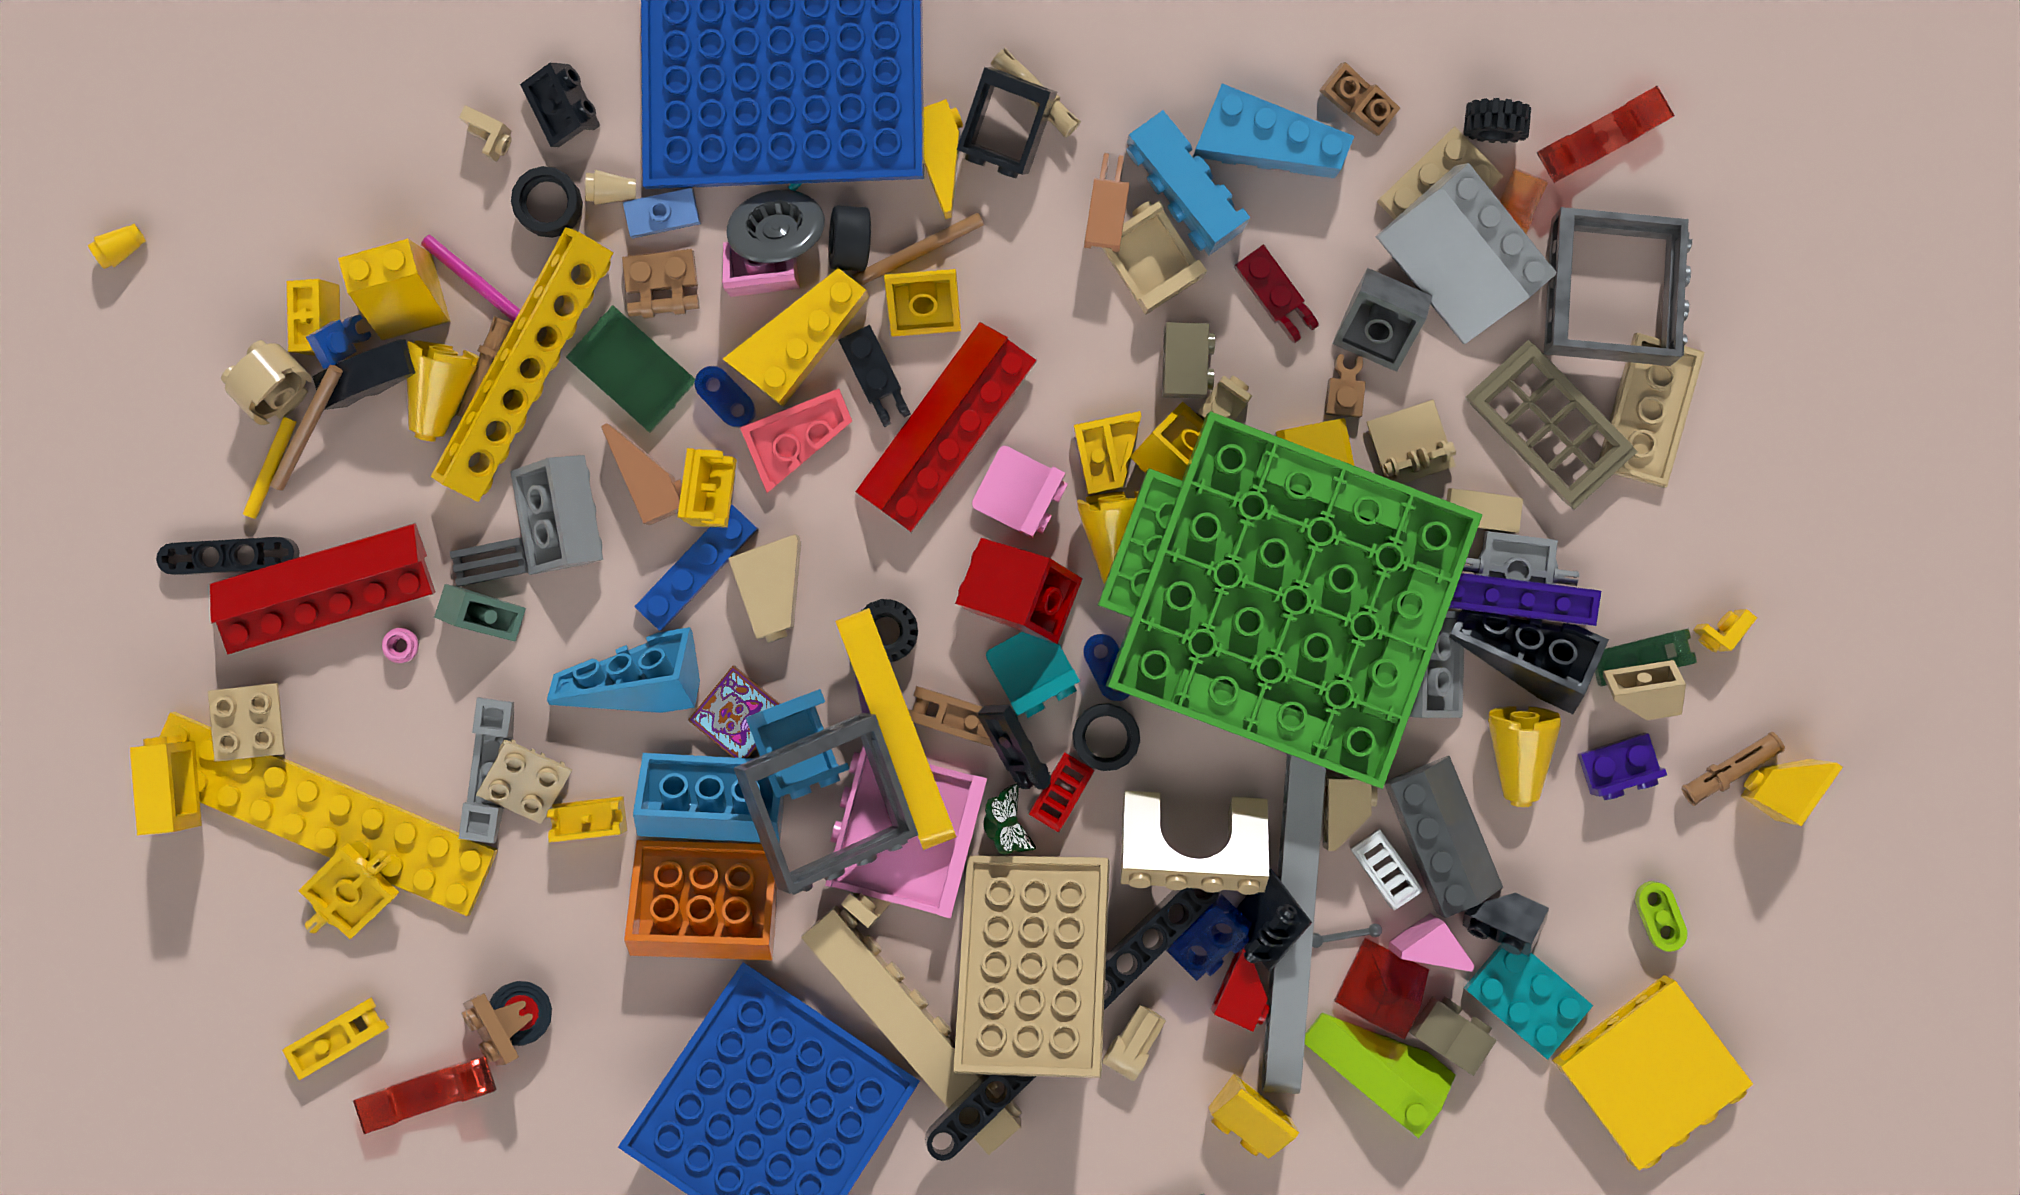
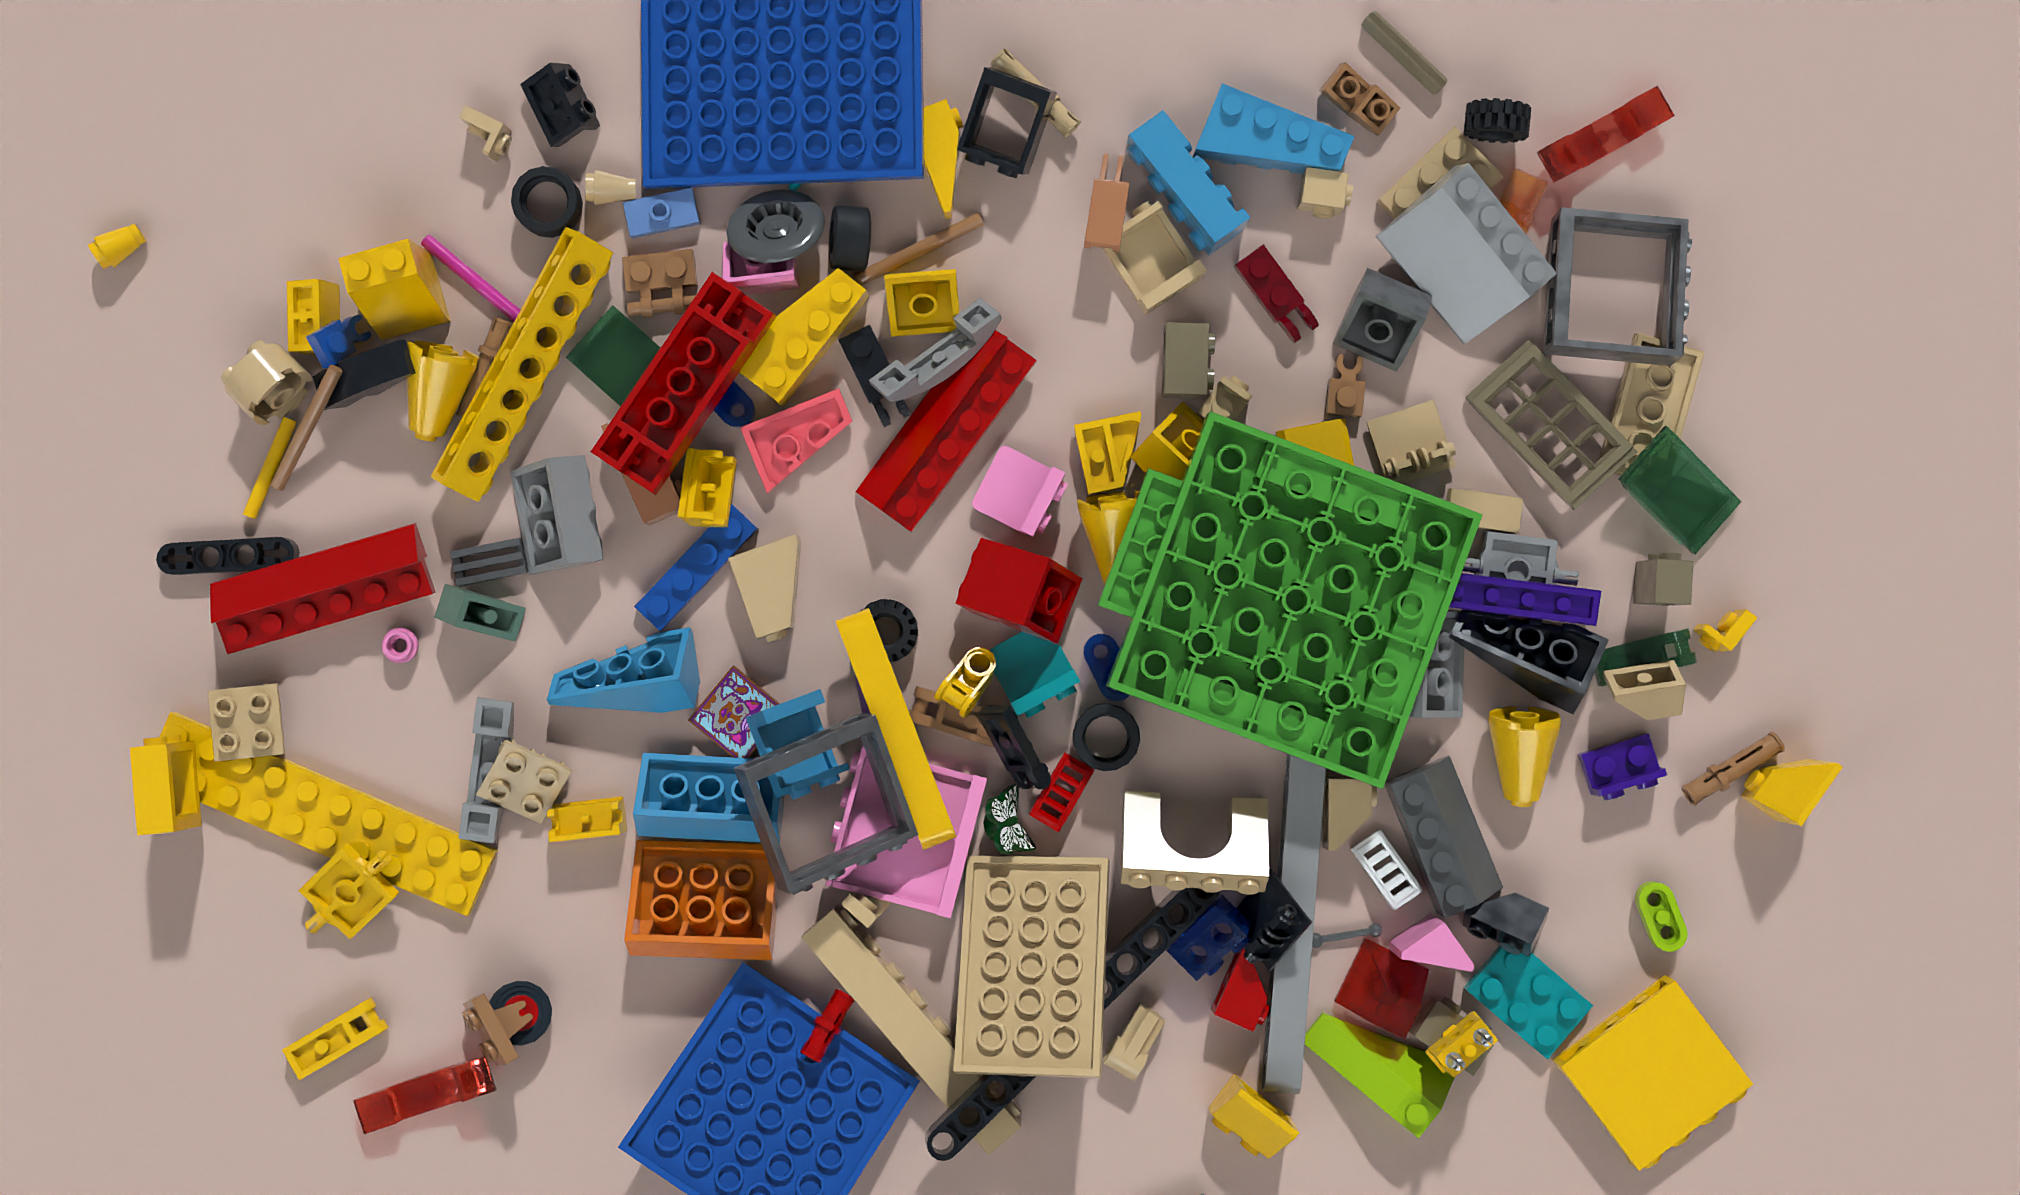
(683, 383): none -> red slope
(827, 1025): none -> red pin
(942, 359): none -> light grey slope
(963, 685): none -> yellow piece
(1324, 192): none -> tan brick
(1404, 52): none -> dark tan axle
(1461, 1044): none -> yellow piece
(1663, 580): none -> dark tan brick
(1679, 490): none -> clear green piece

